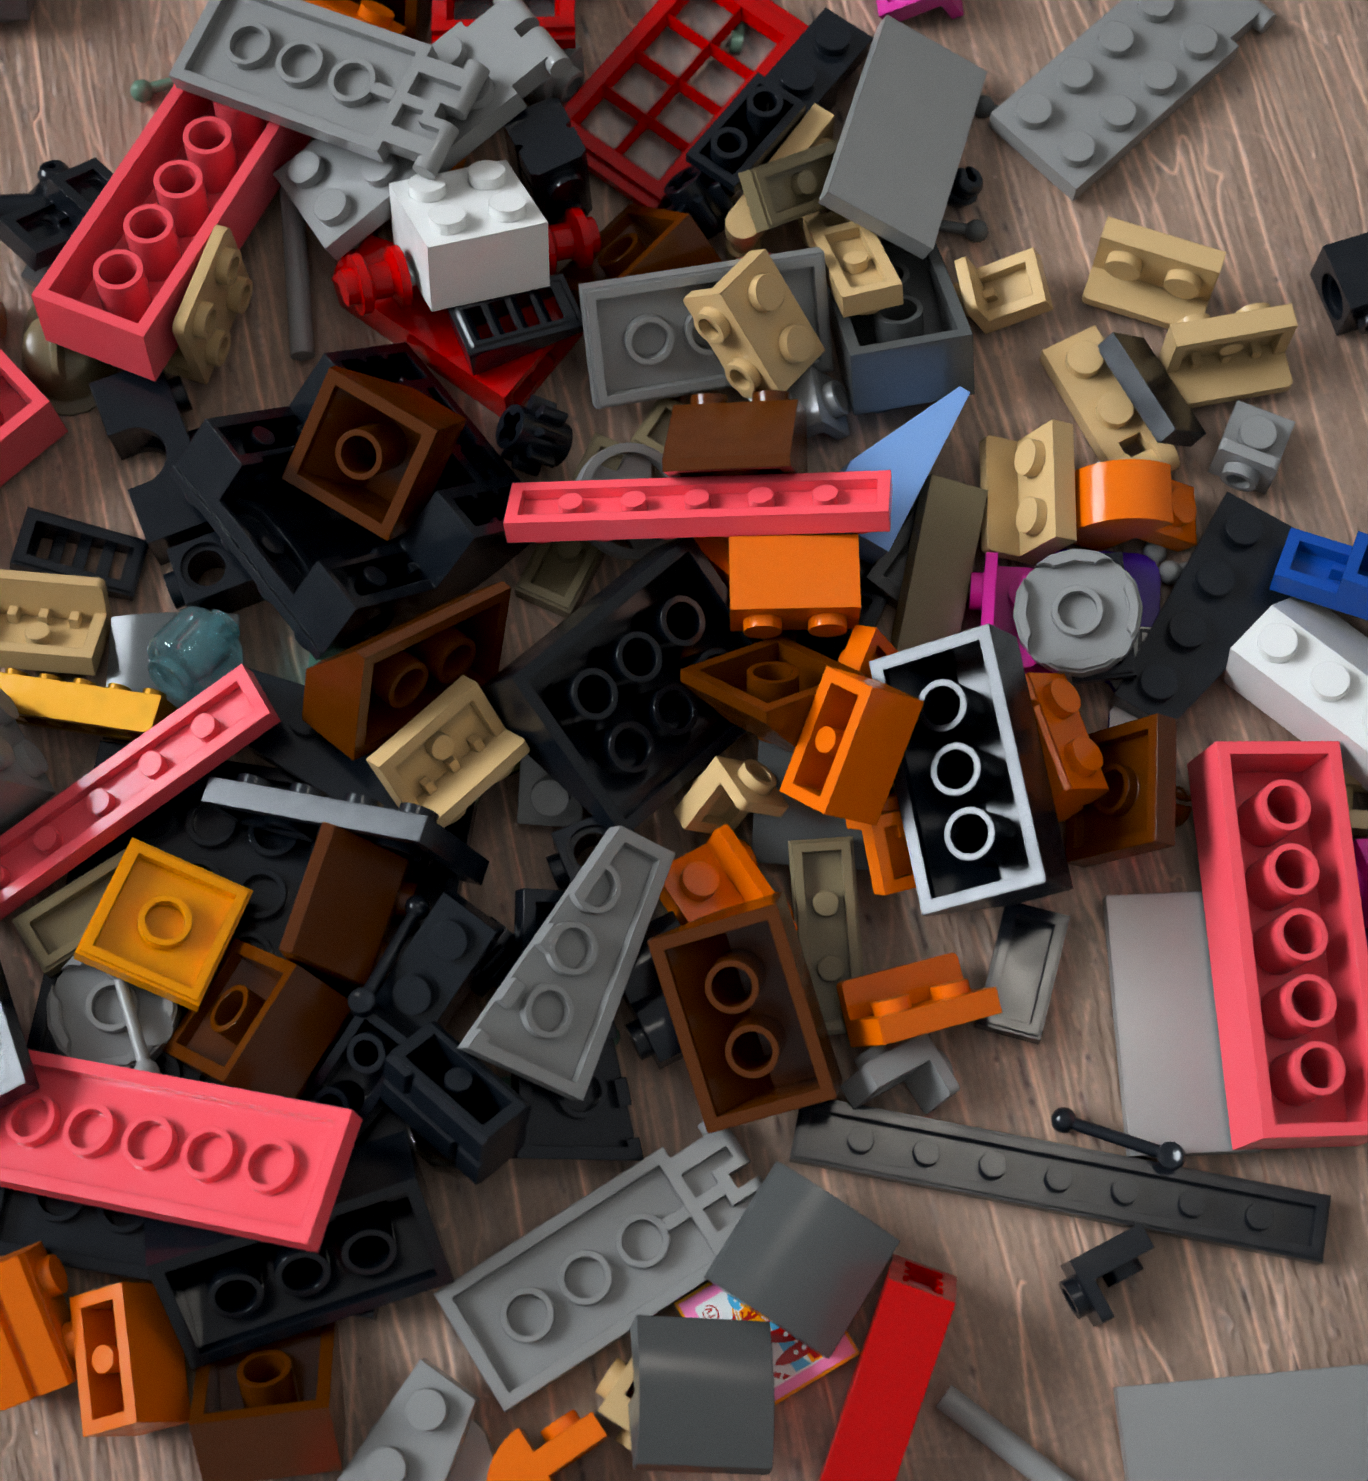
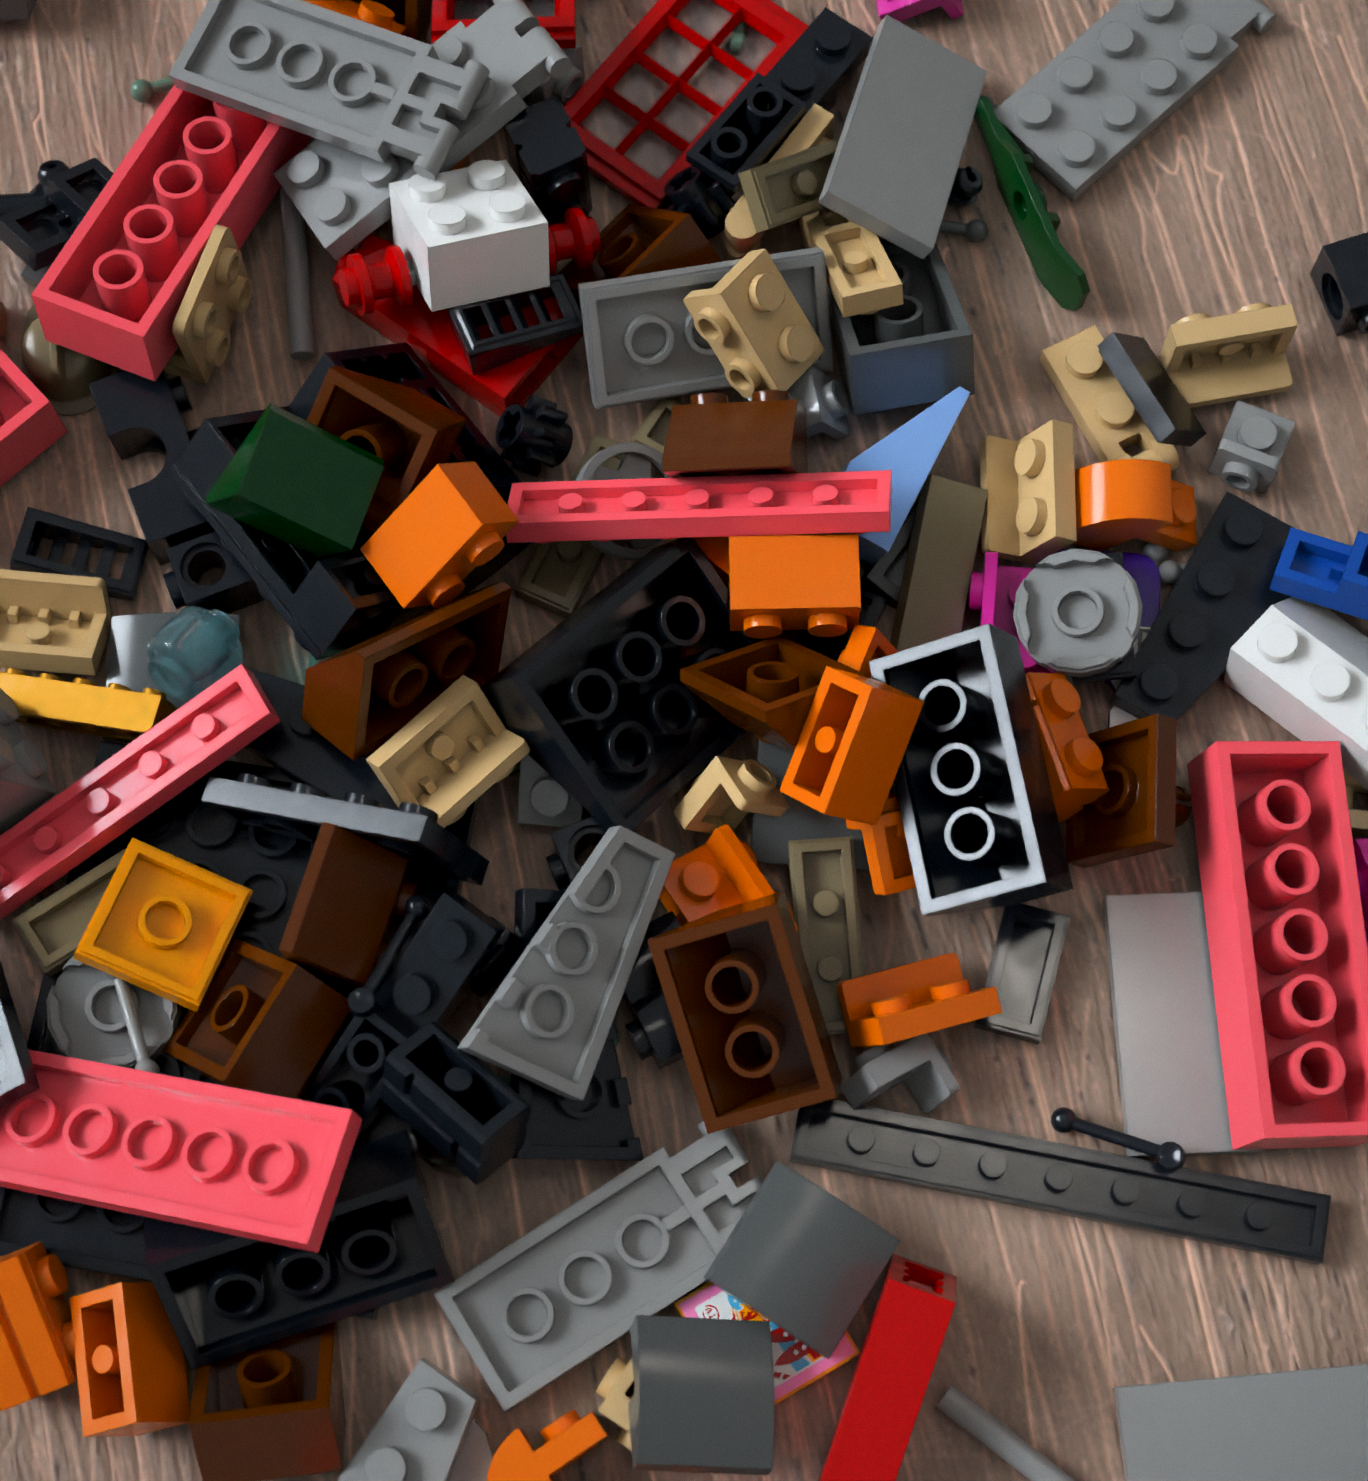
(298, 484): none -> dark green slope
(440, 535): none -> orange brick
(1003, 290): tan bracket -> none
(1029, 213): none -> dark green piece
(1113, 1261): black bracket -> none
(1151, 274): tan bracket -> none

